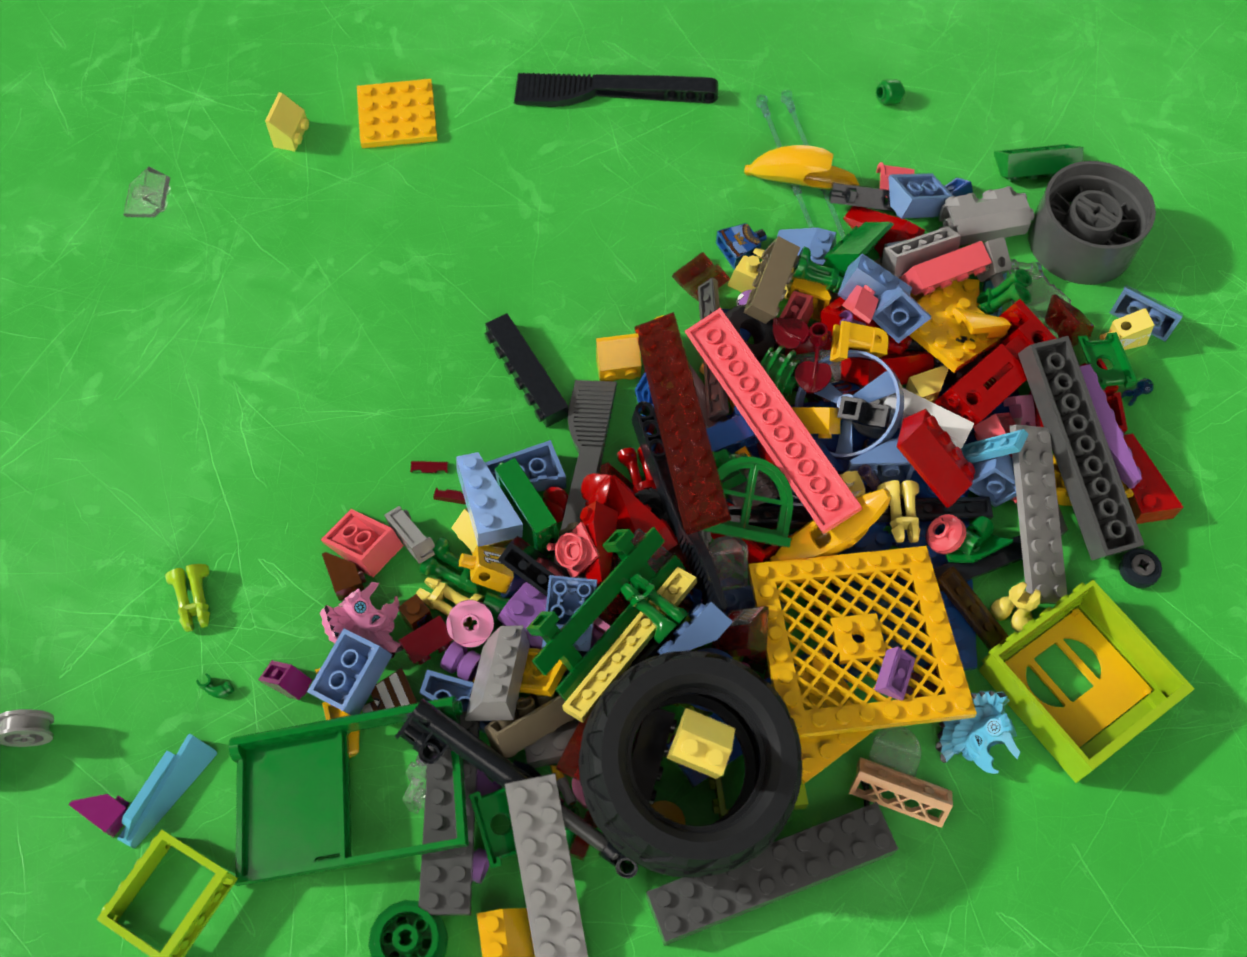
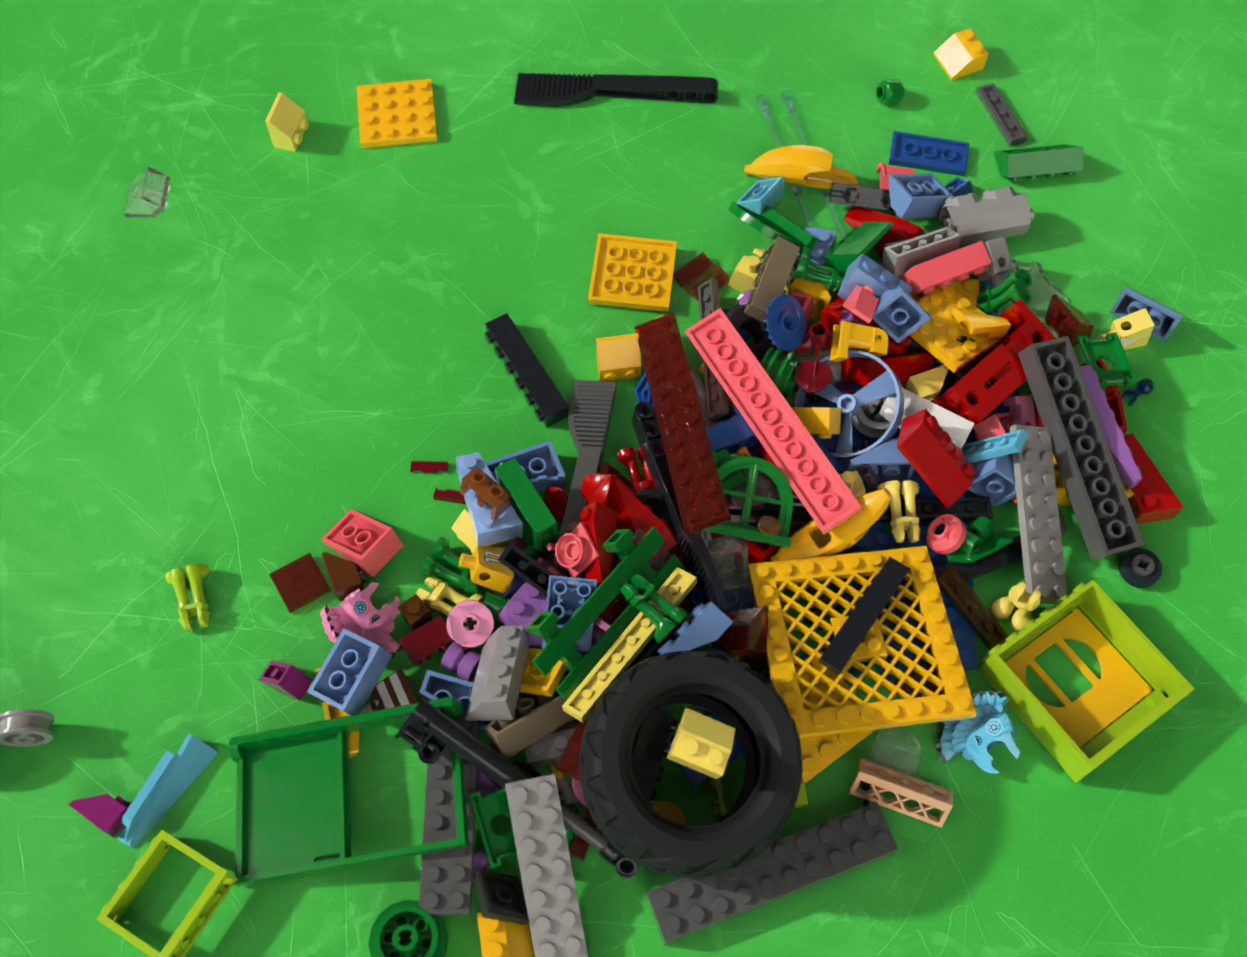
(216, 691): green arm -> none
(300, 582): none -> clear red tile
(410, 535): light grey container -> none
(415, 795): clear slope -> none
(488, 491): none -> dark orange window
(500, 897): none -> pearl dark grey tile
(632, 272): none -> yellow plate
(739, 242): torso -> none
(763, 193): none -> medium azure slope
(769, 525): none -> clear orange piece
(773, 225): none -> green window
(785, 322): none -> blue gear
(864, 413): black slope -> none
(864, 616): none -> black tile
(895, 673): medium lavender slope -> none
(929, 153): none -> blue tile
(961, 54): none -> yellow slope
(1001, 114): none -> dark grey tile
(1085, 238): dark grey wheel -> none

